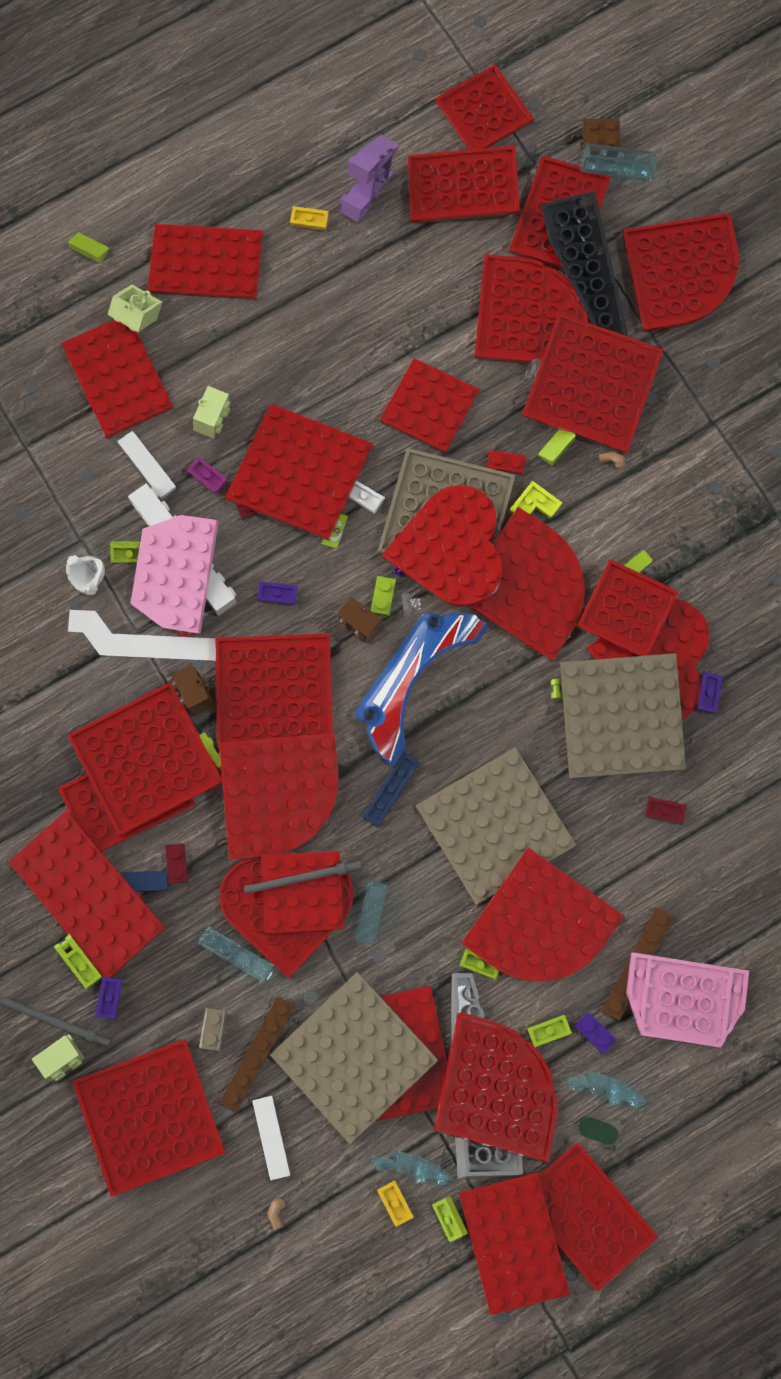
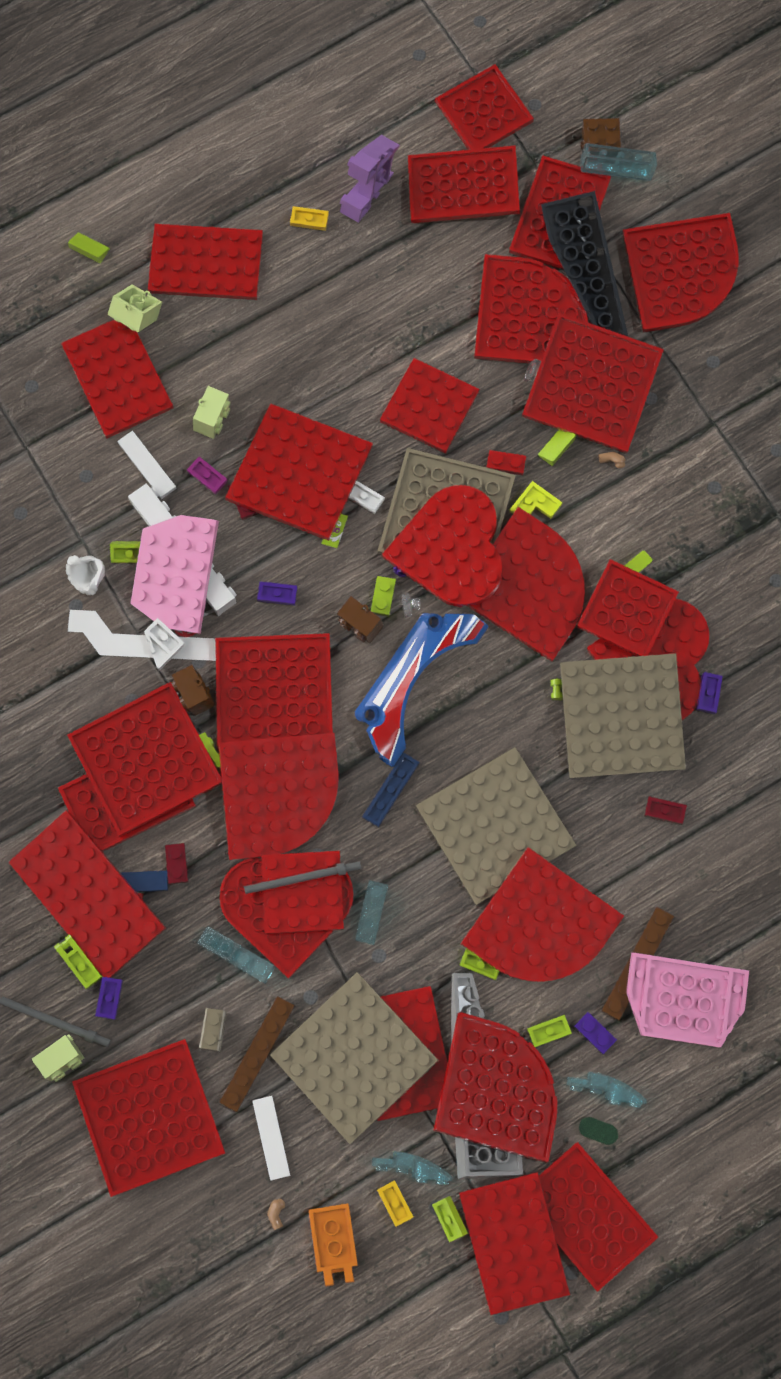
(163, 643): none -> white wing
(333, 1241): none -> orange tile

